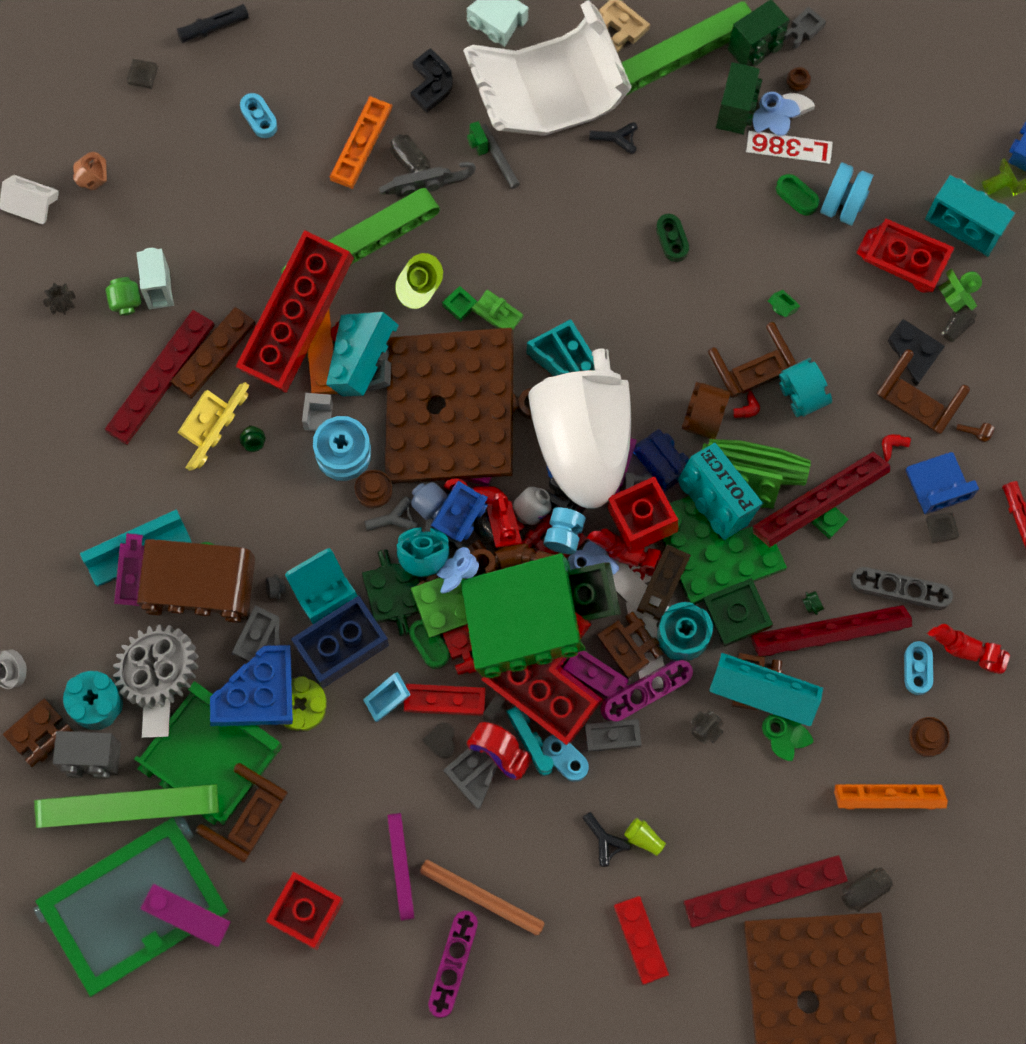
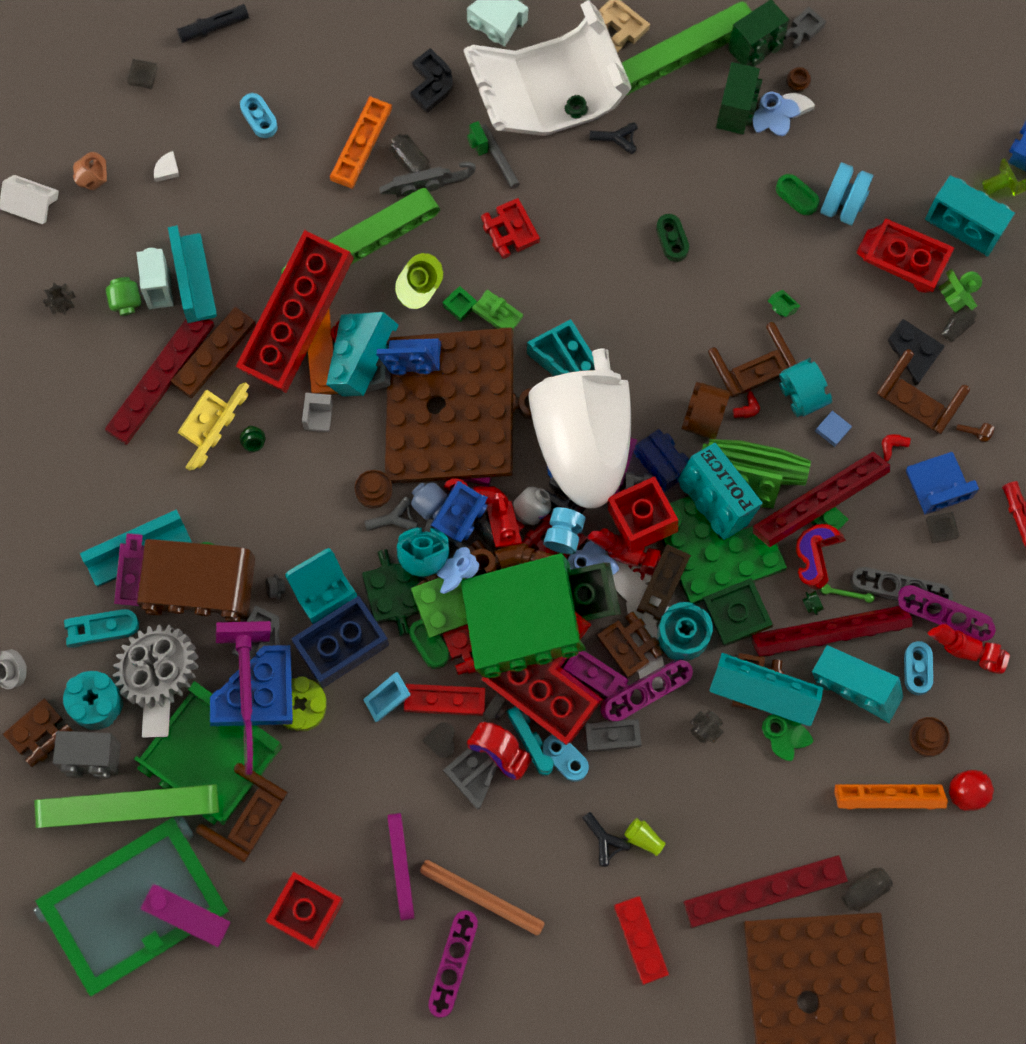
(101, 627): none -> teal plate
(166, 168): none -> white tile
(192, 276): none -> teal panel
(243, 636): none -> magenta piece
(346, 434): medium azure wheel -> none
(411, 356): none -> blue bracket
(516, 223): none -> red plate
(580, 102): none -> dark green plate
(789, 147): white sticker -> none
(809, 550): none -> red animal
(833, 428): none -> medium blue tile
(859, 682): none -> teal wedge
(869, 597): none -> bright green hinge
(948, 609): none -> magenta beam
(971, 790): none -> red hair

